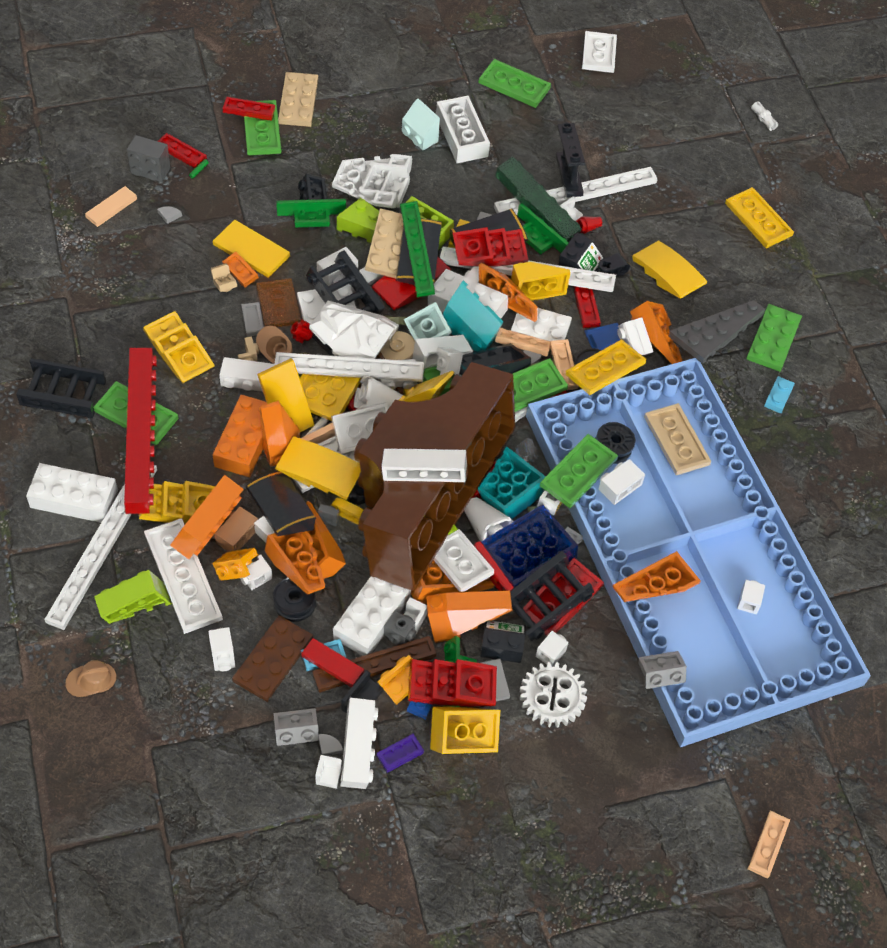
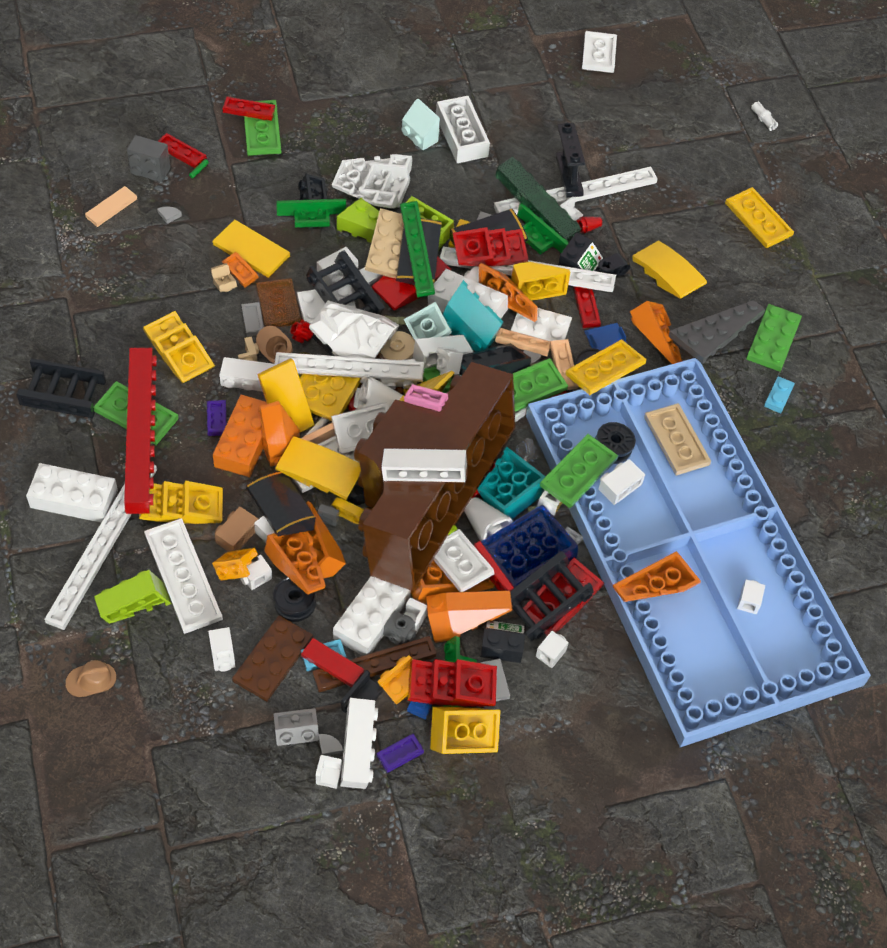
(207, 518): orange brick -> none
(216, 417): none -> dark purple plate
(298, 99): tan plate -> none
(425, 399): none -> bright pink tile
(514, 83): bright green plate -> none
(573, 697): white gear -> none
(636, 336): white brick -> none
(663, 669): light grey bracket -> none
(768, 844): light nougat tile -> none

